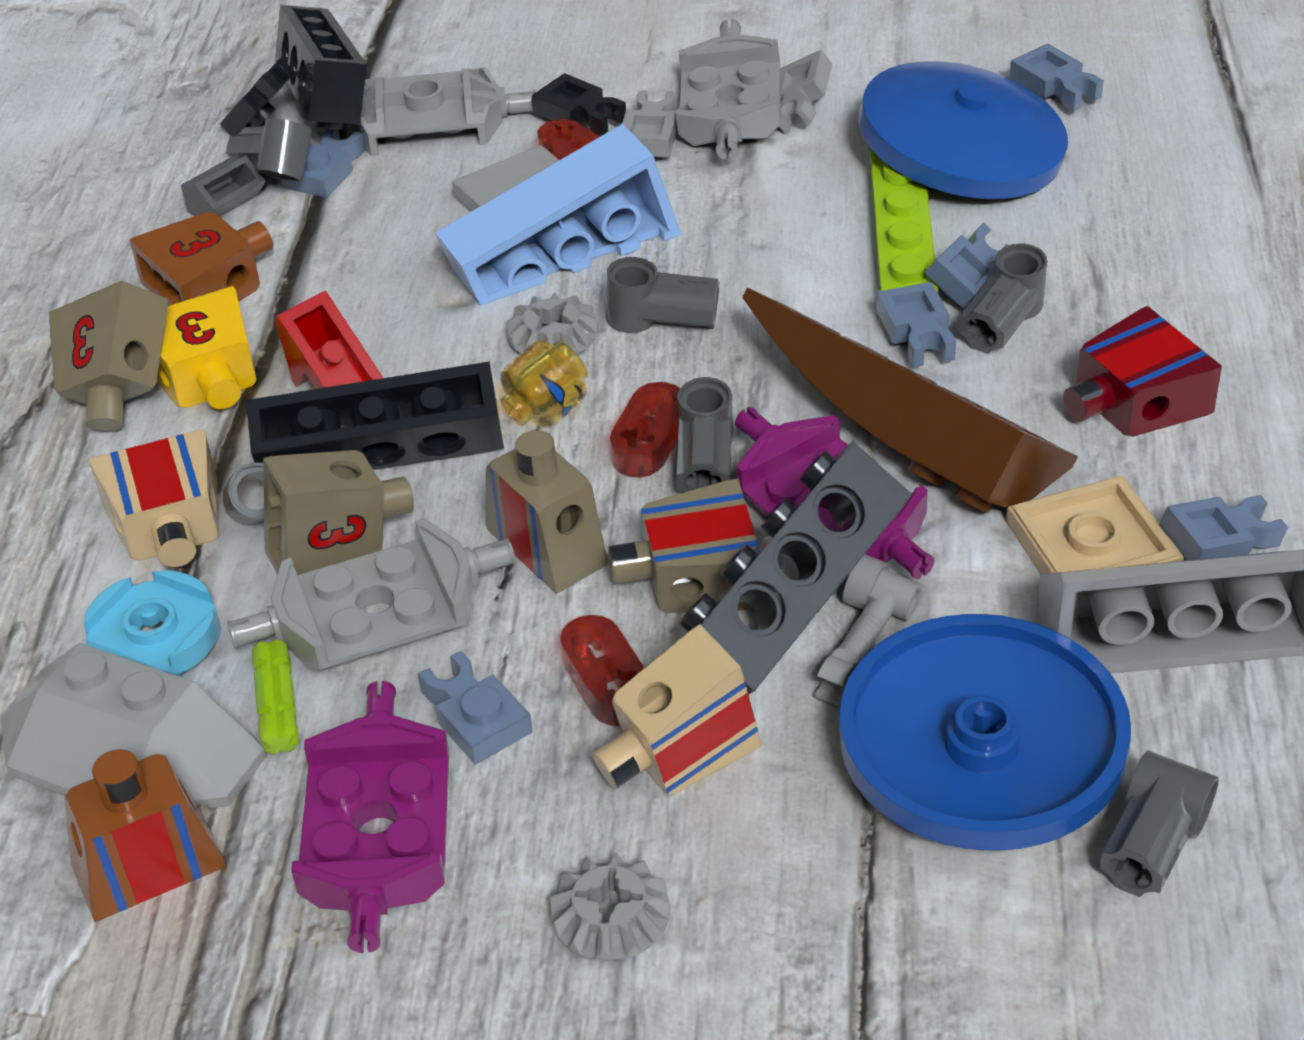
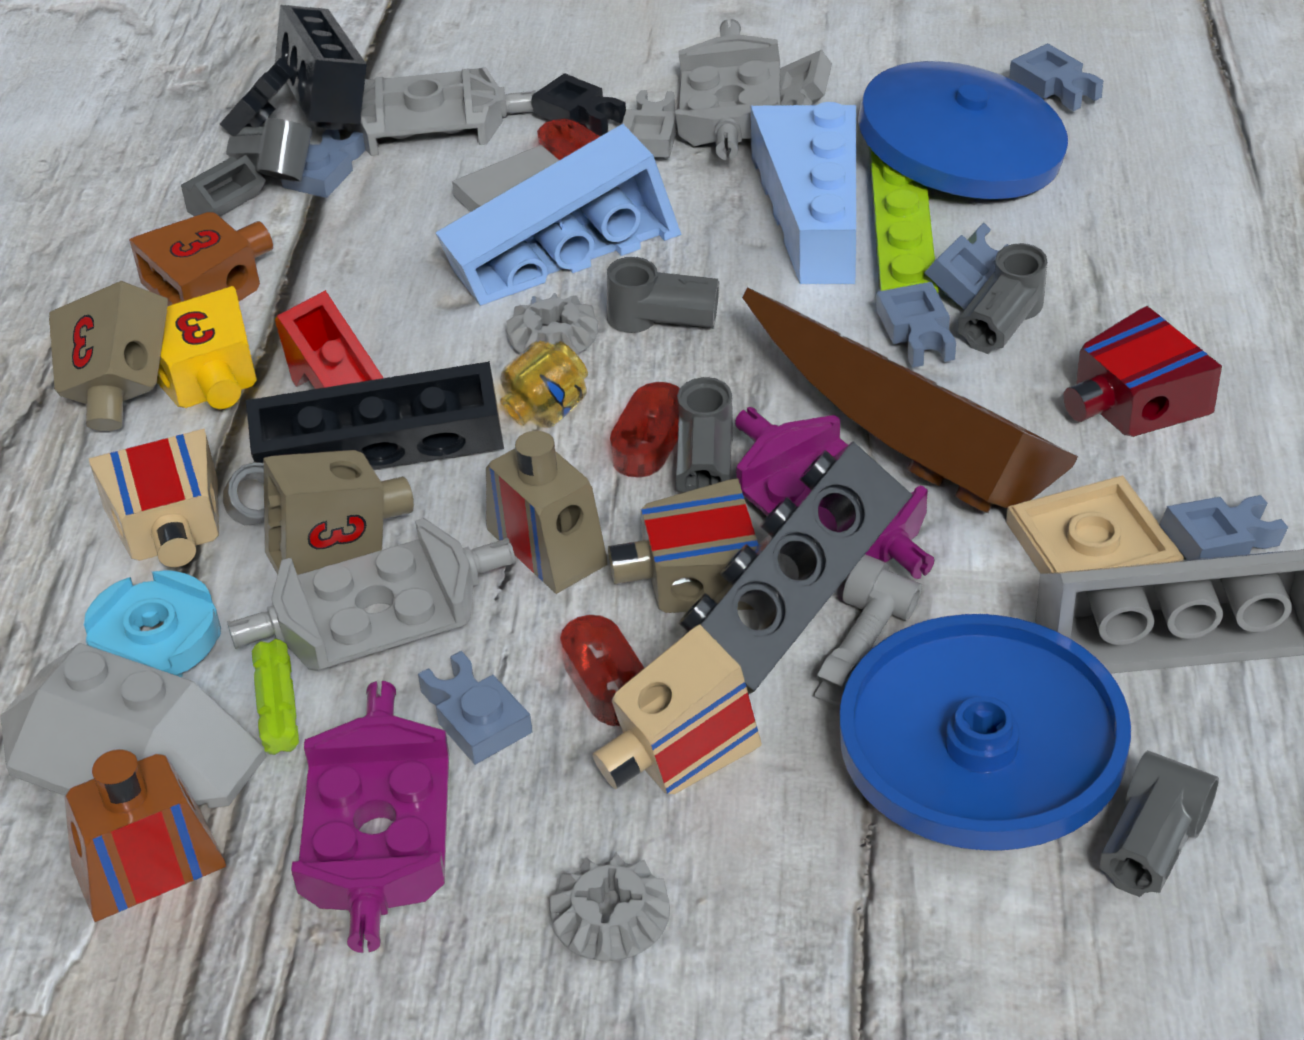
(811, 179): none -> light blue wedge

